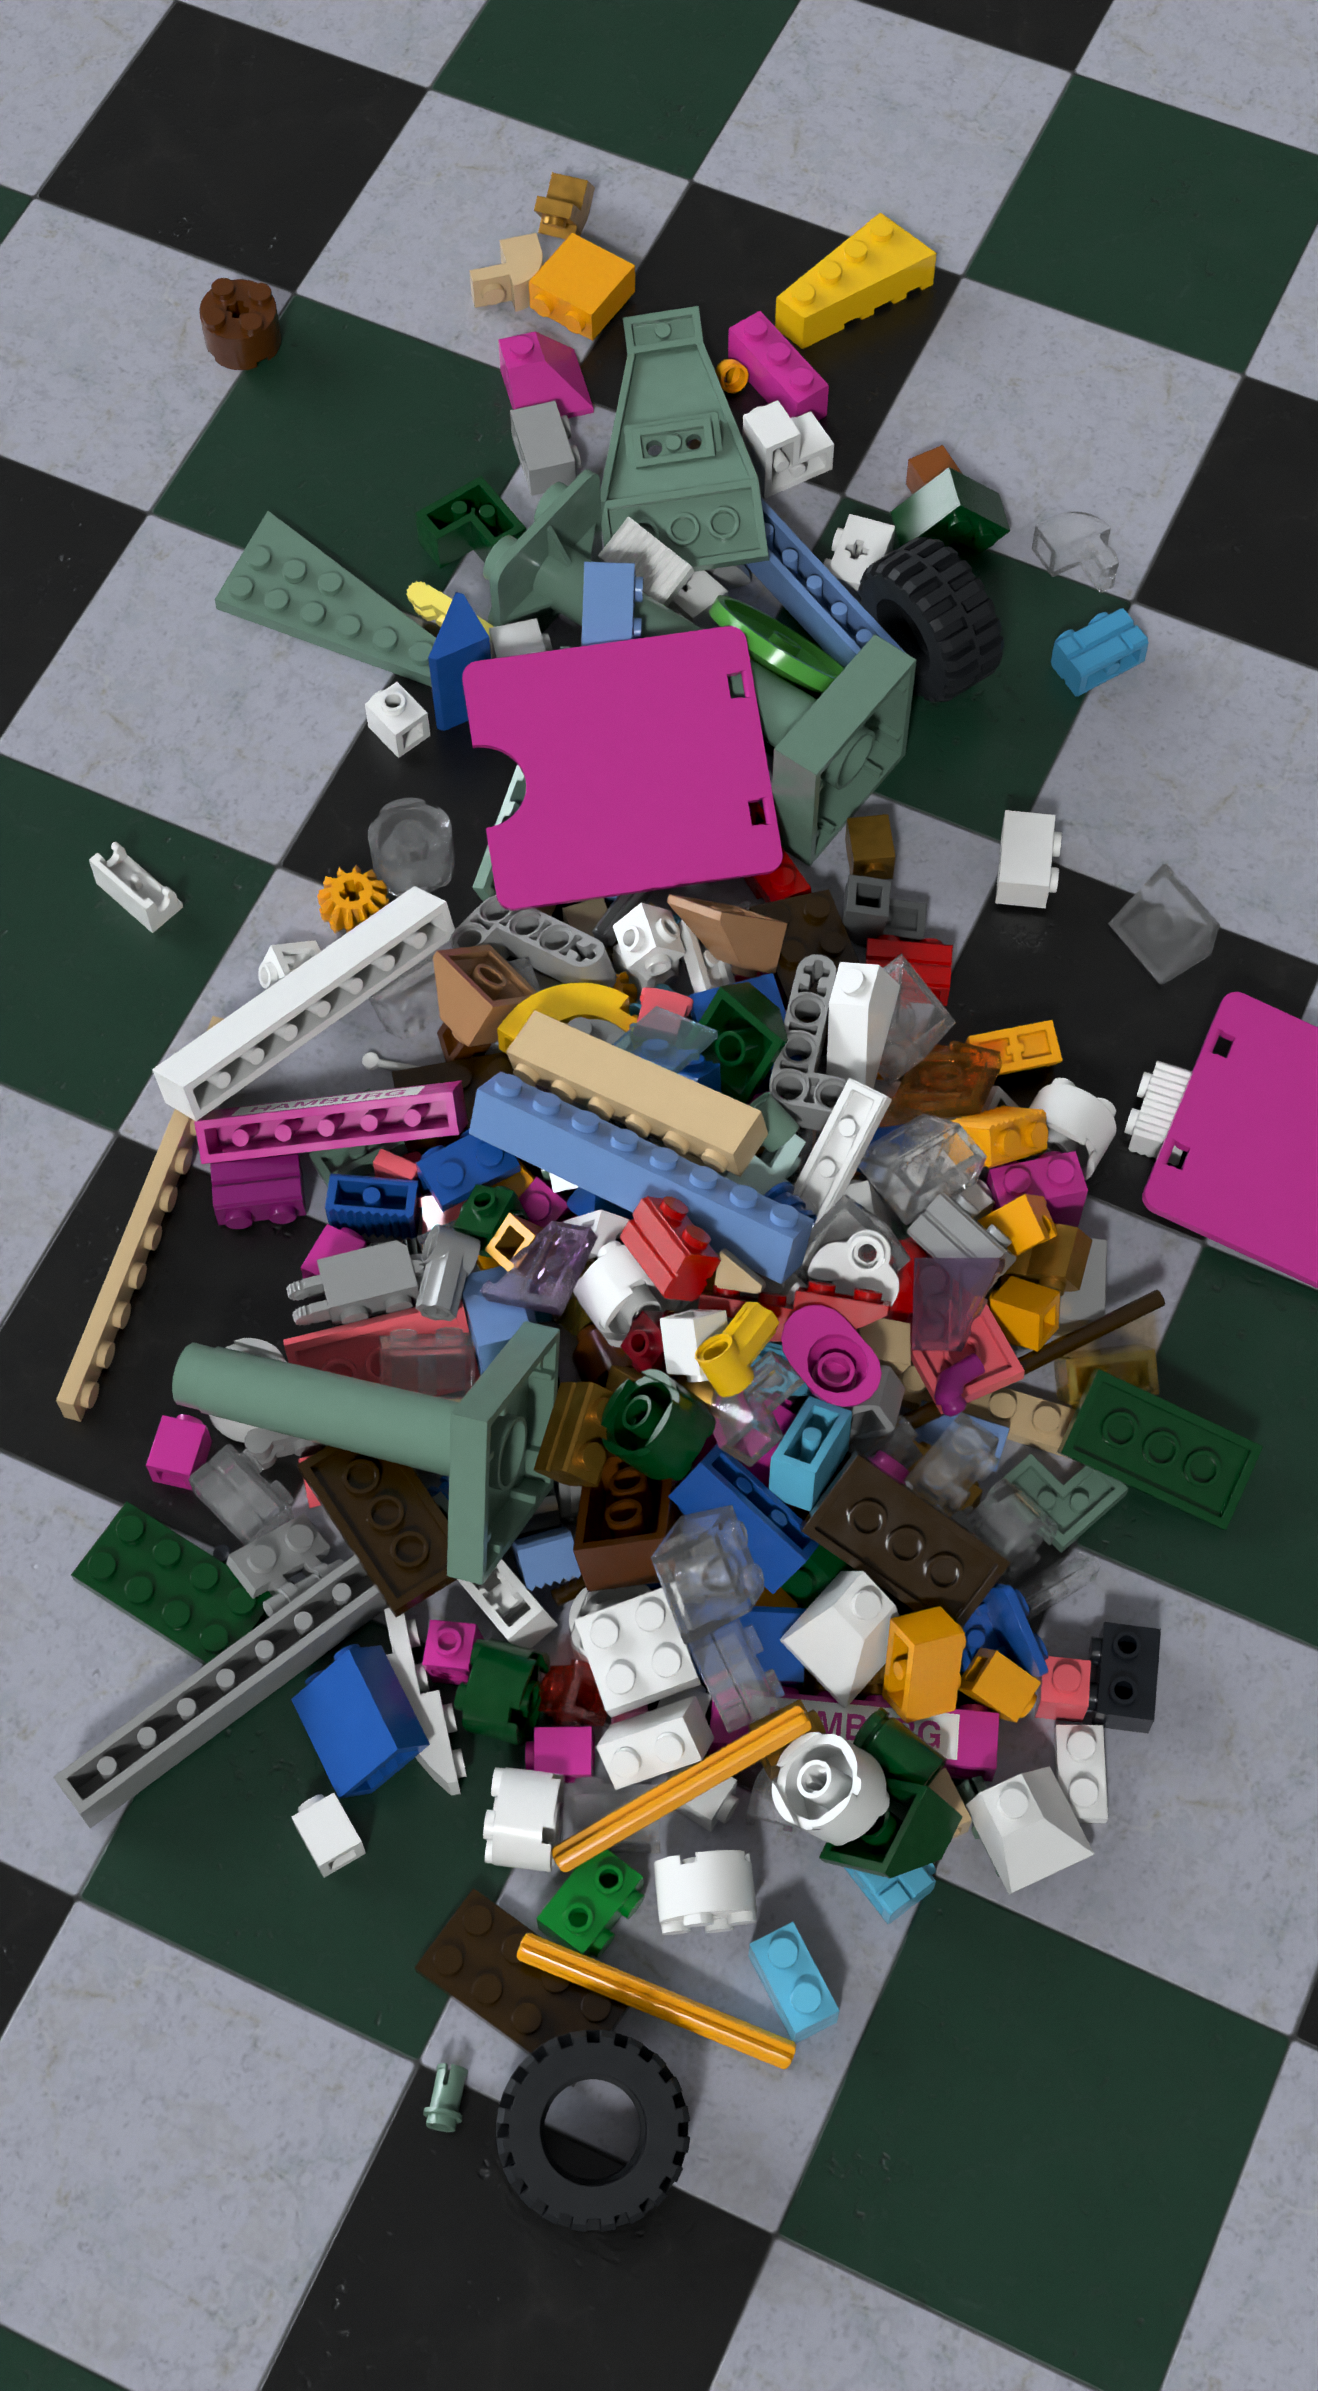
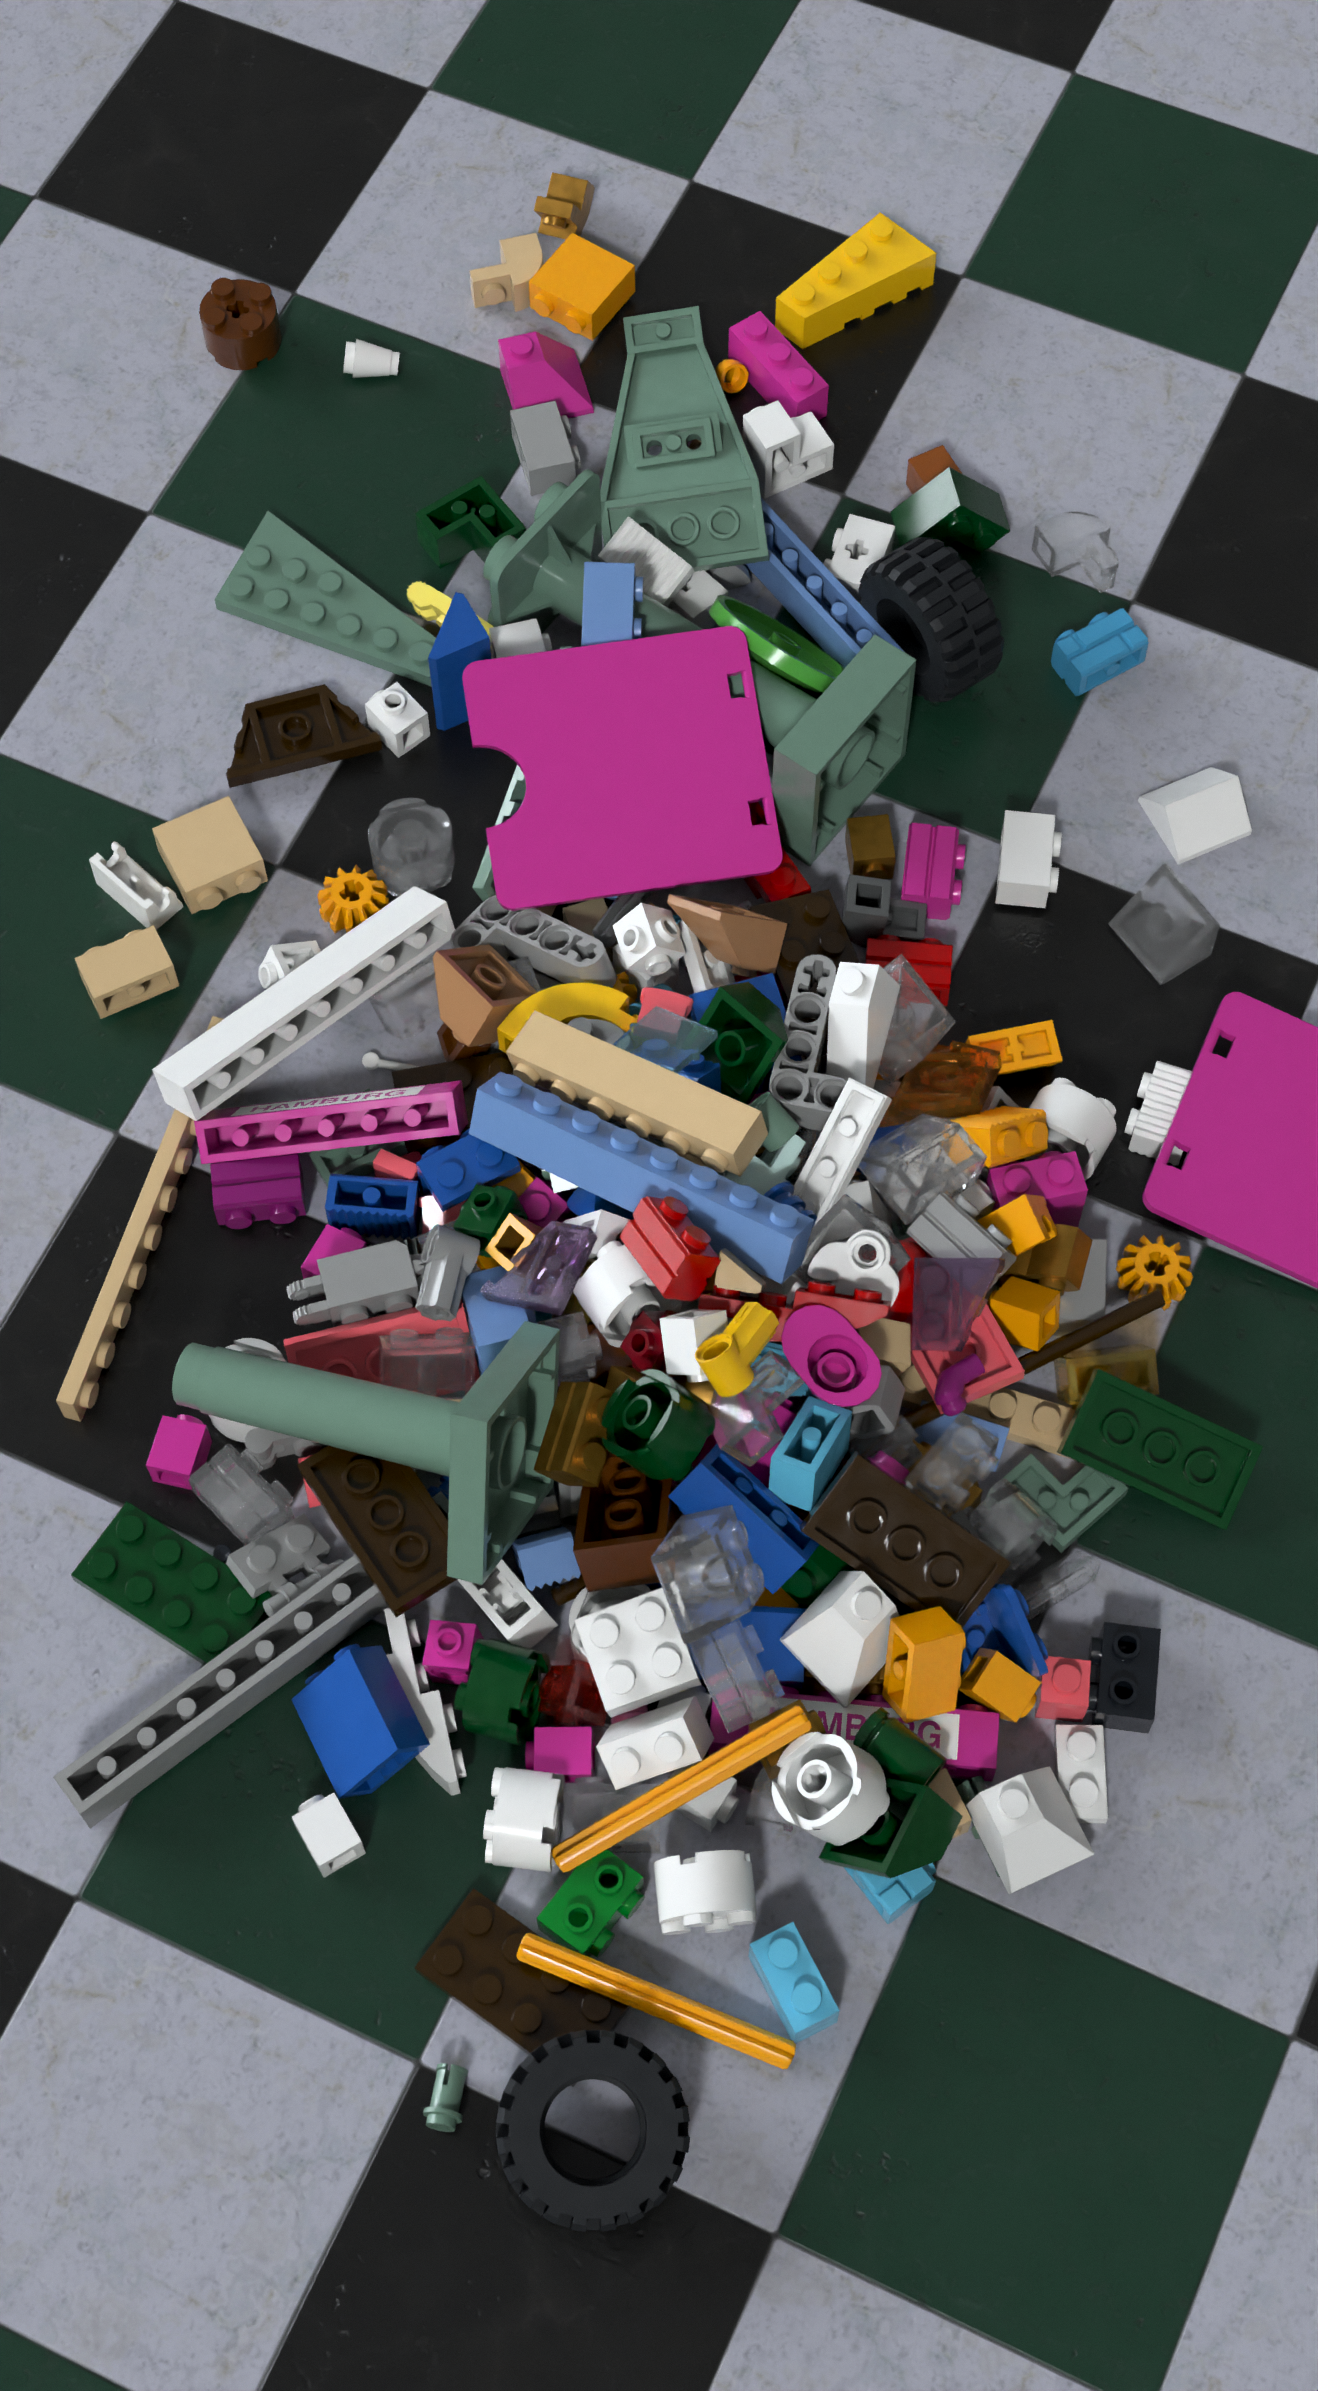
(127, 971): none -> tan brick
(210, 855): none -> tan brick
(296, 734): none -> dark brown wing
(369, 360): none -> white cone
(576, 1348): none -> clear brick
(931, 867): none -> dark pink brick
(1160, 1260): none -> light orange gear
(1198, 813): none -> white slope

